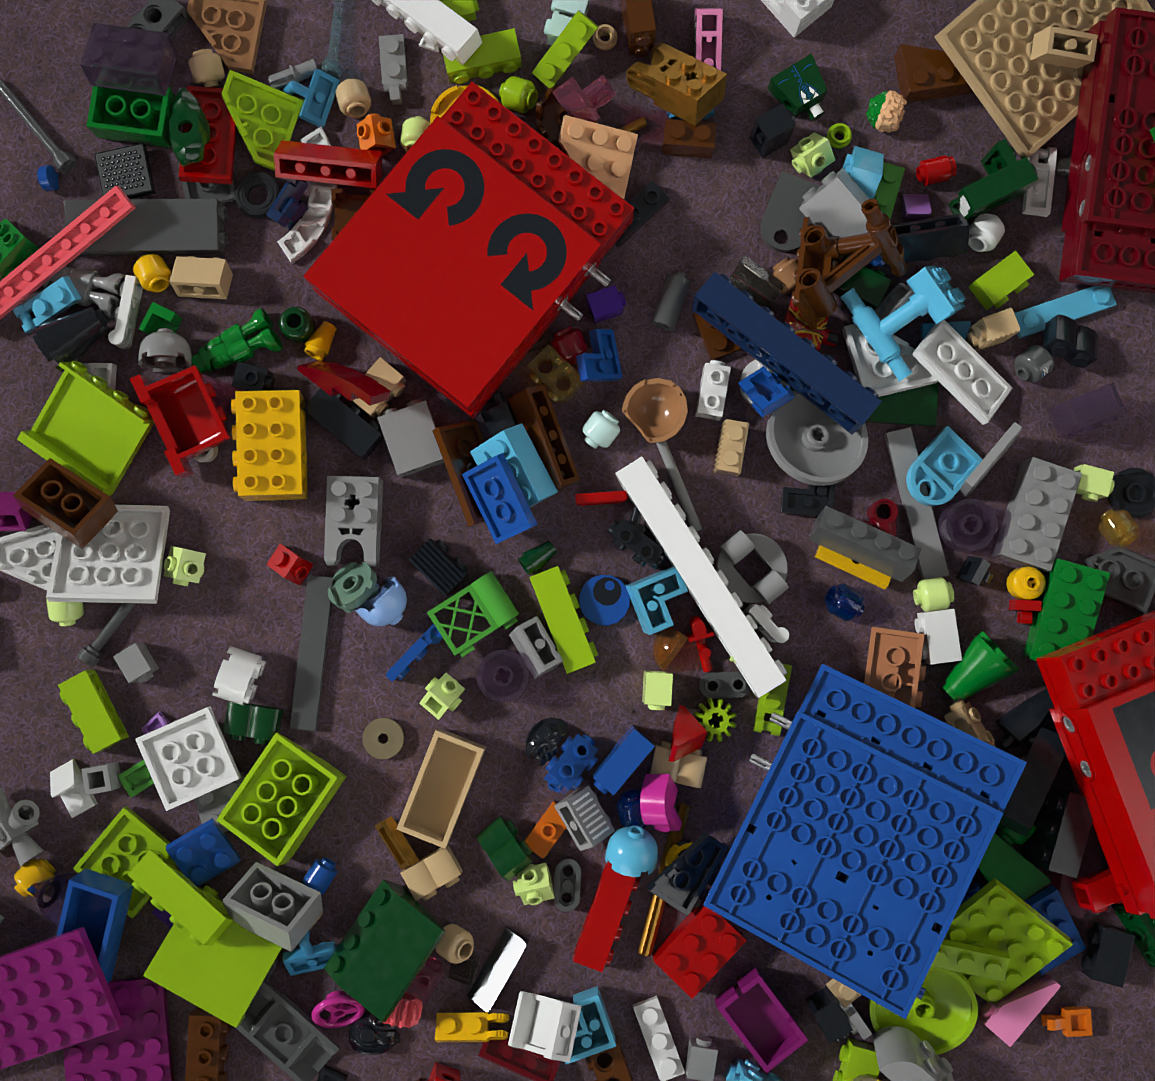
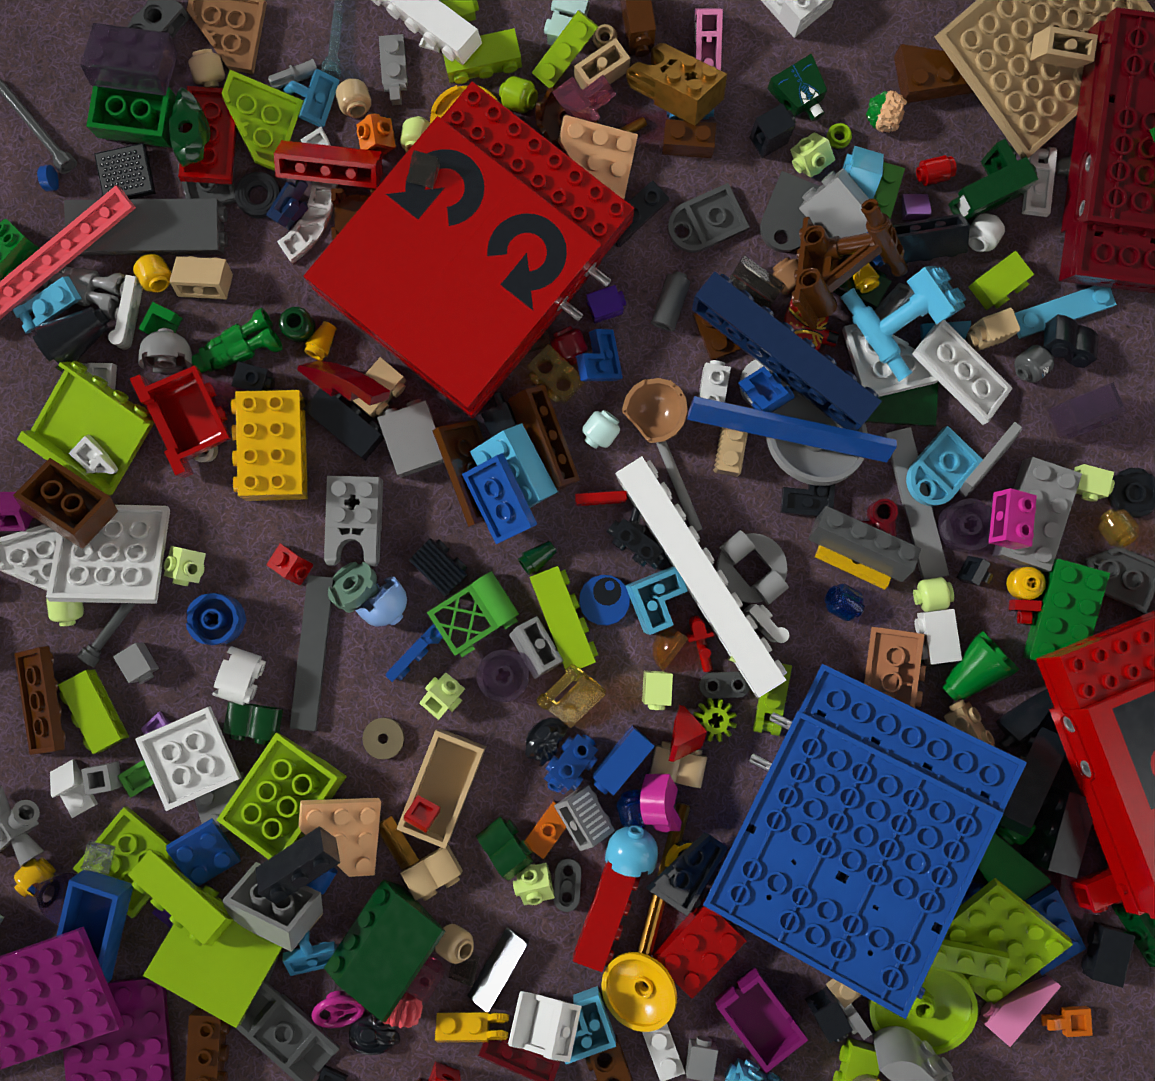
(40, 700): none -> reddish brown plate
(93, 457): none -> white slope
(98, 857): none -> clear tile
(201, 618): none -> blue brick
(297, 865): none -> black brick
(352, 824): none -> light nougat plate
(422, 813): none -> red tile
(423, 169): none -> clear smoke slope
(576, 701): none -> clear yellow plate
(608, 61): none -> tan brick
(630, 1000): none -> yellow dish
(709, 220): none -> dark grey tile
(791, 429): none -> blue tile
(866, 279): none -> yellow cone
(1012, 519): none -> dark pink brick

